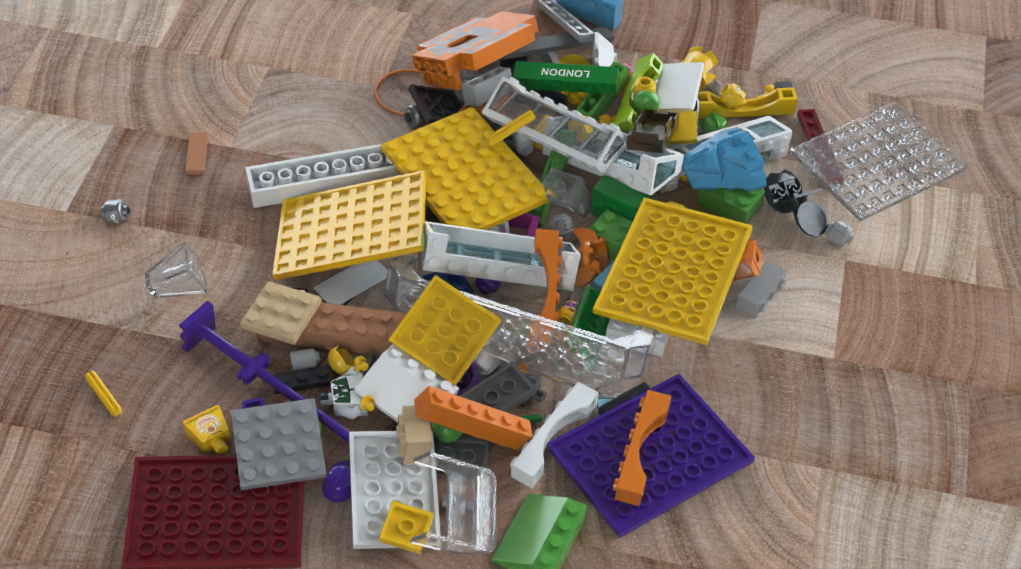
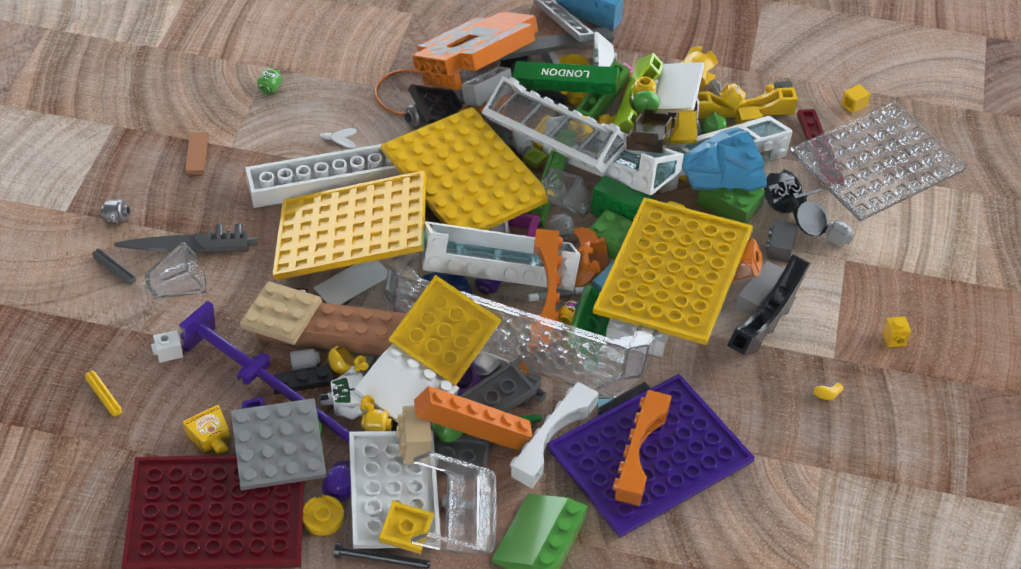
(114, 266): none -> dark grey axle
(167, 346): none -> white brick
(197, 242): none -> dark grey piece
(269, 81): none -> bright green head
(323, 515): none -> yellow tile
(340, 137): none -> white piece
(376, 421): none -> yellow head
(378, 556): none -> black bar
(511, 127): yellow axle -> none
(535, 157): none -> lime plate
(563, 293): none -> bar
(747, 114): none -> yellow brick
(750, 335): none -> black arch
(781, 240): none -> dark grey brick
(828, 393): none -> yellow arm
(855, 98): none -> yellow brick
(896, 331): none -> yellow brick

